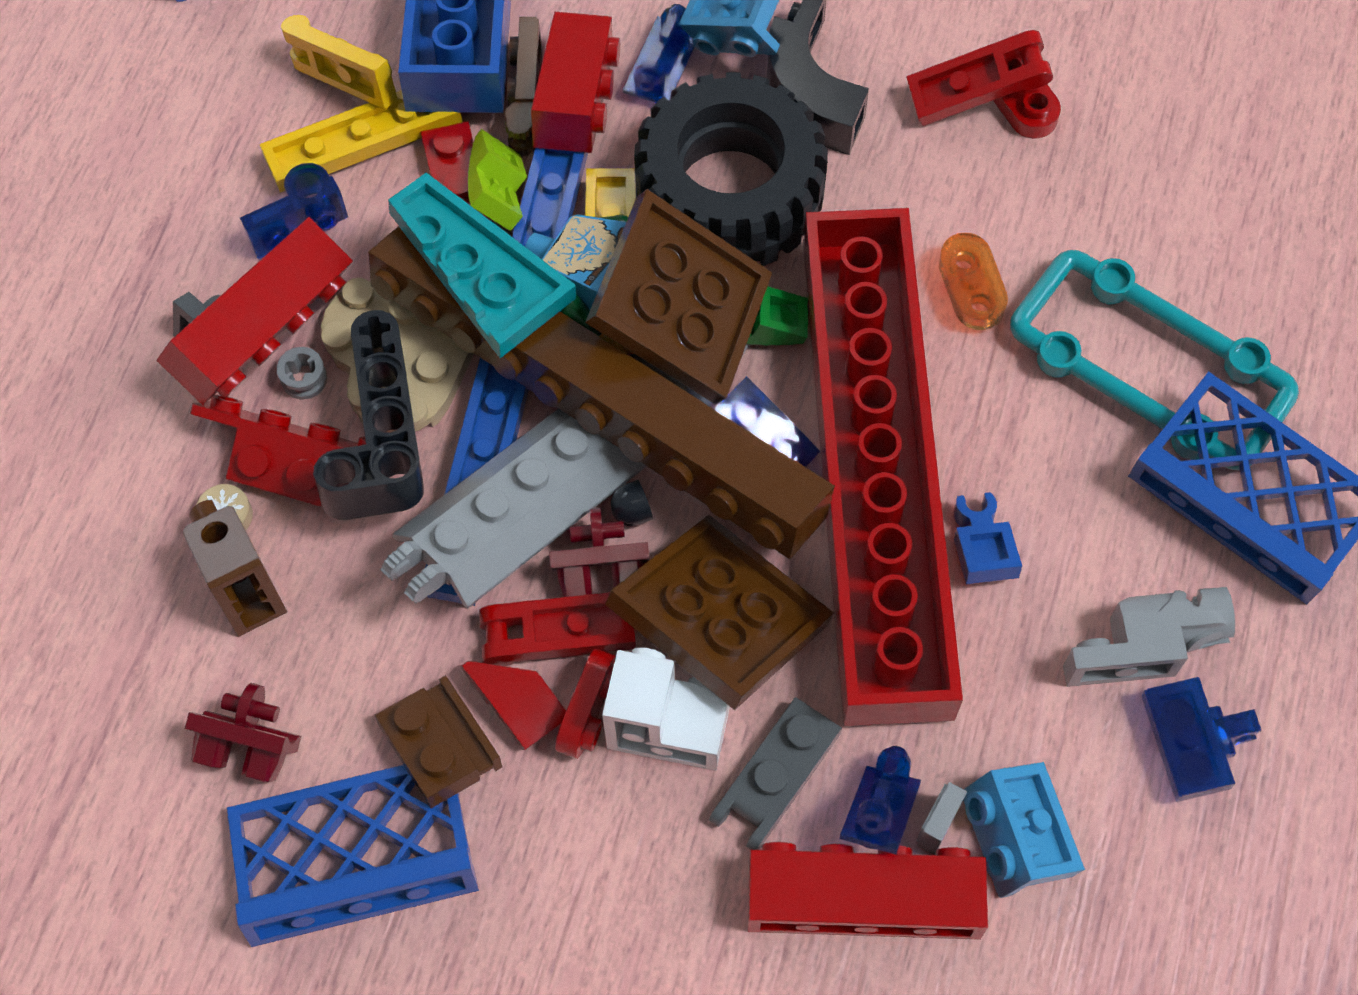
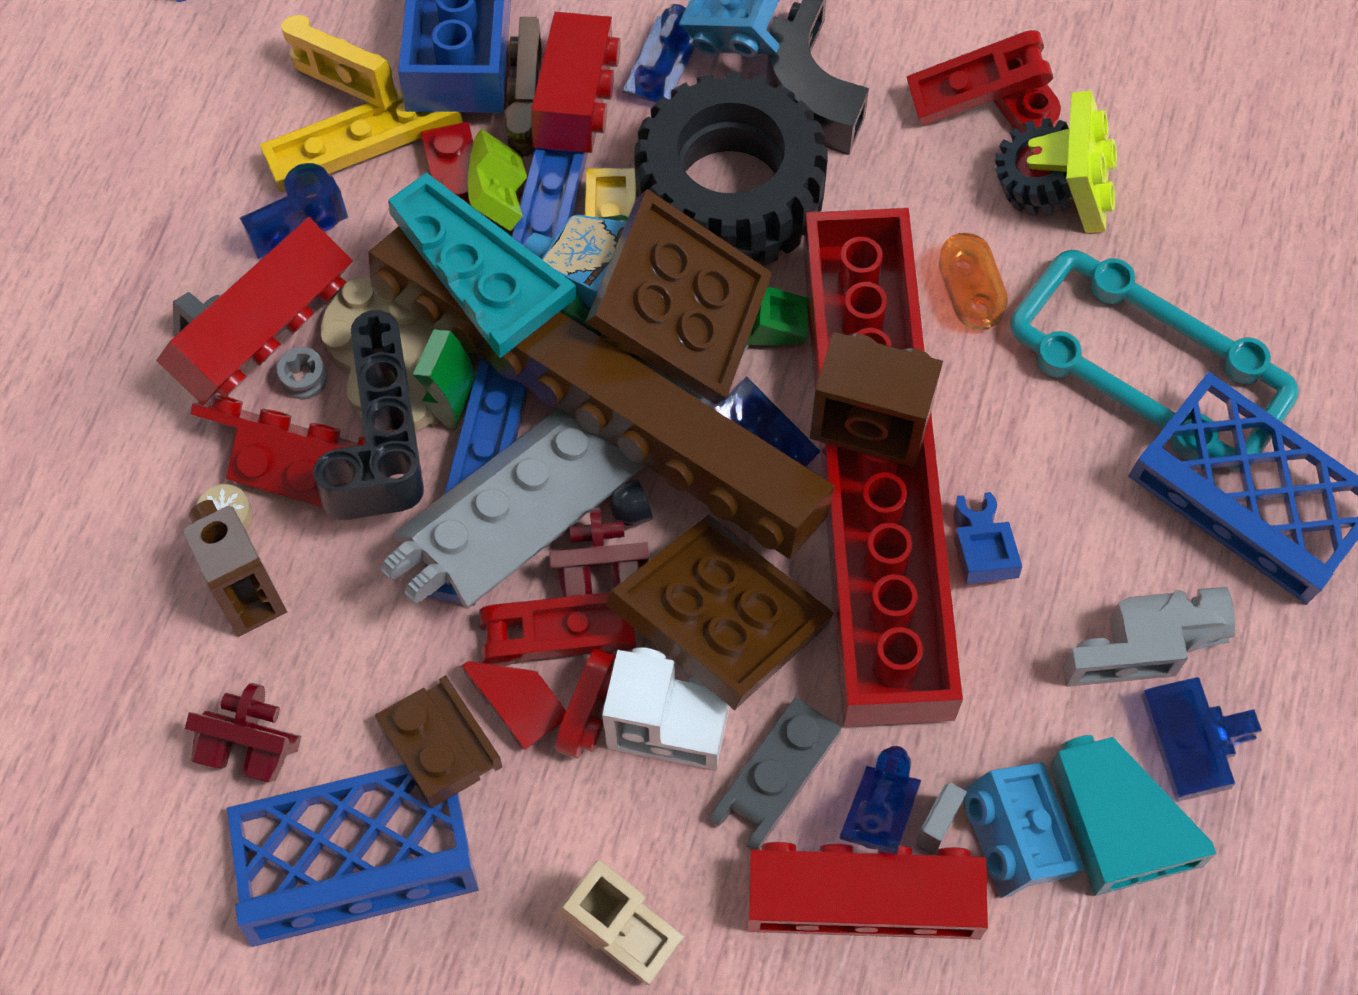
(446, 376): none -> green slope
(612, 918): none -> tan brick
(874, 398): none -> reddish brown brick
(1062, 164): none -> neon yellow plate
(1123, 818): none -> teal slope

